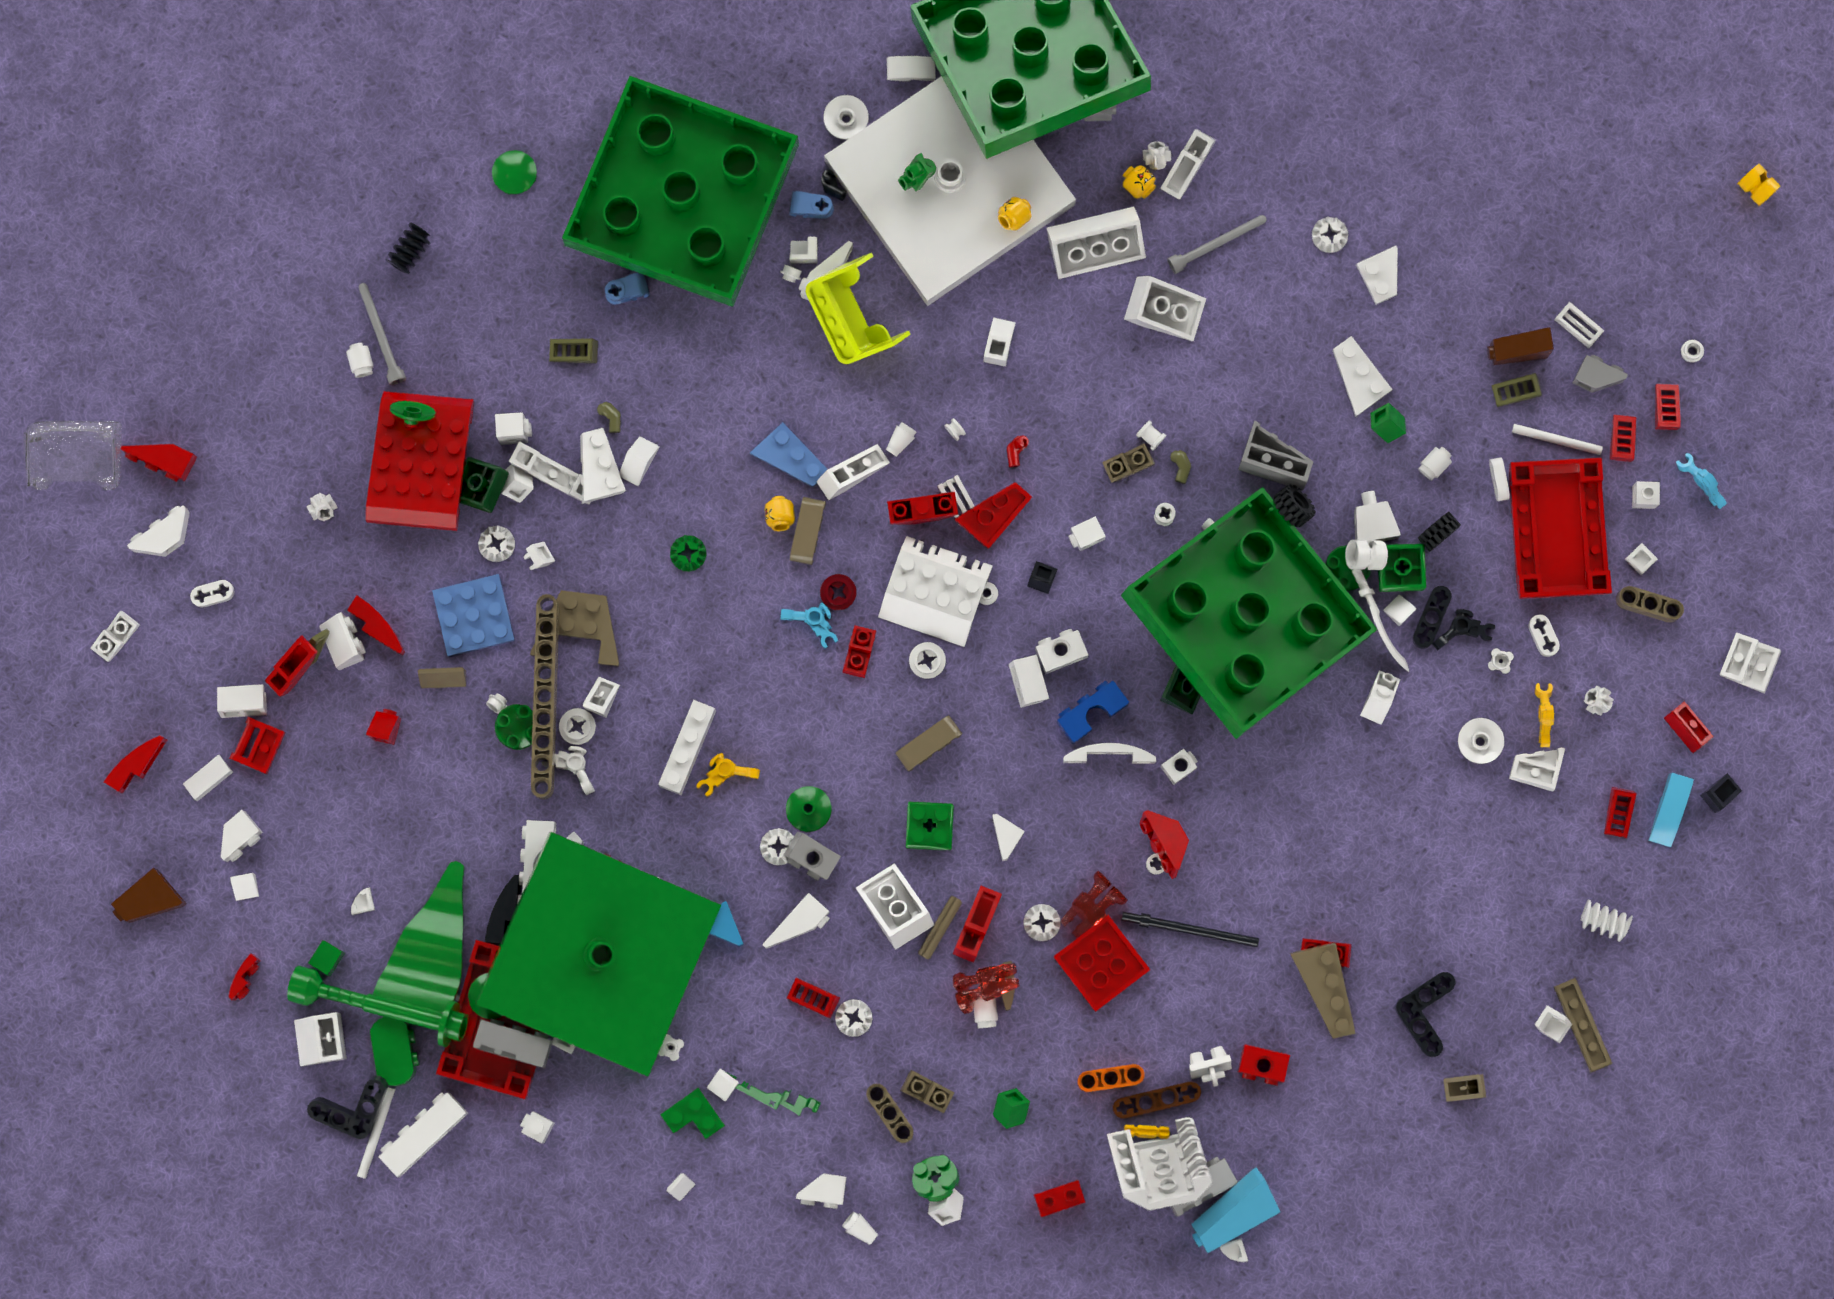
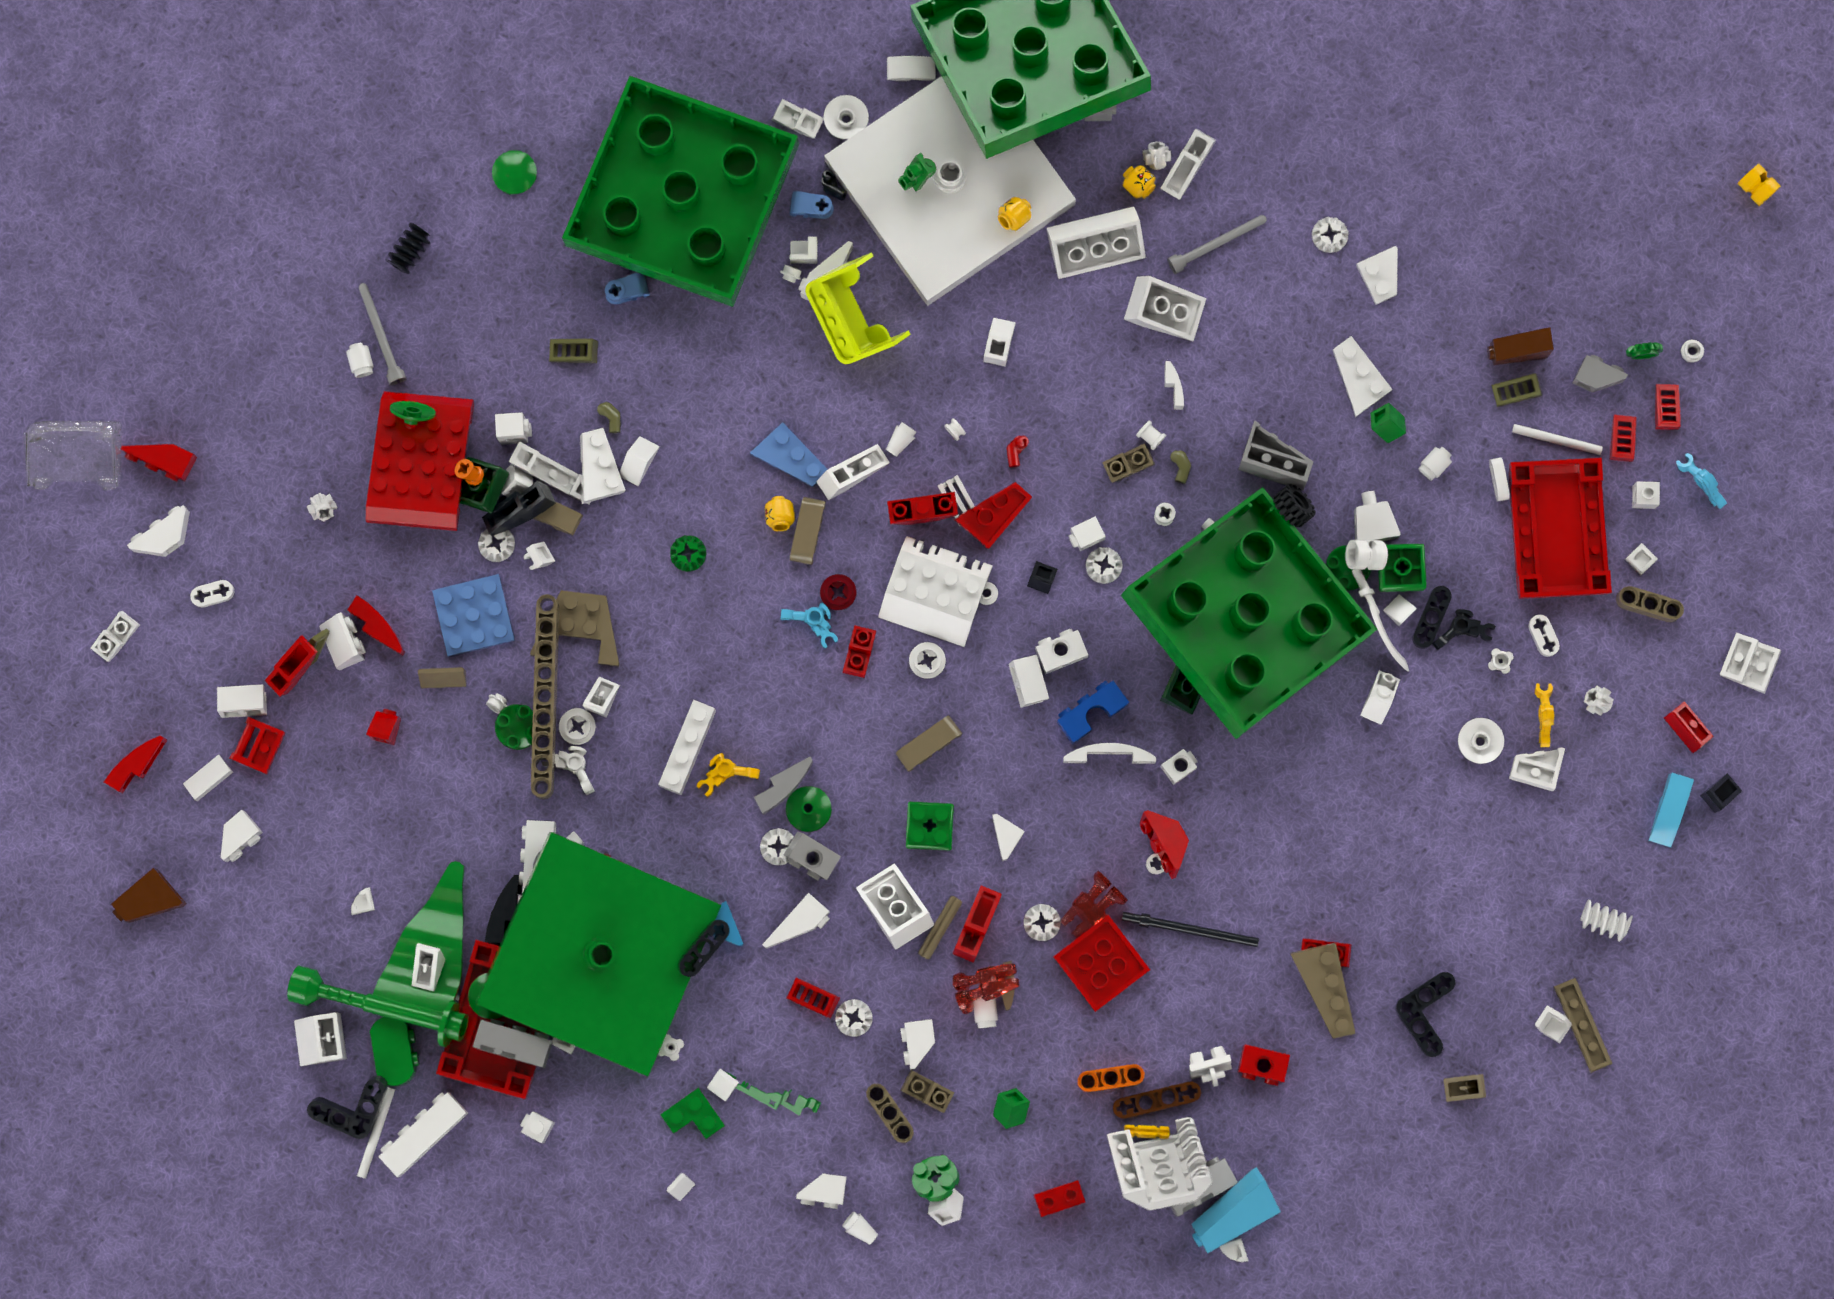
(240, 984): red slope -> none
(244, 886): white slope -> none
(326, 958): green panel -> none
(427, 967): none -> white slope
(466, 470): none -> orange bush
(519, 508): none -> black slope
(561, 518): none -> dark tan slope
(693, 948): none -> black beam
(783, 785): none -> light grey slope
(797, 119): none -> white slope
(919, 1041): none -> white slope
(1110, 574): none -> white gear
(1172, 380): none -> white slope
(1439, 531): black tyre -> none
(1573, 331): white tile -> none
(1615, 792): red slope -> none
(1644, 350): none -> green gear

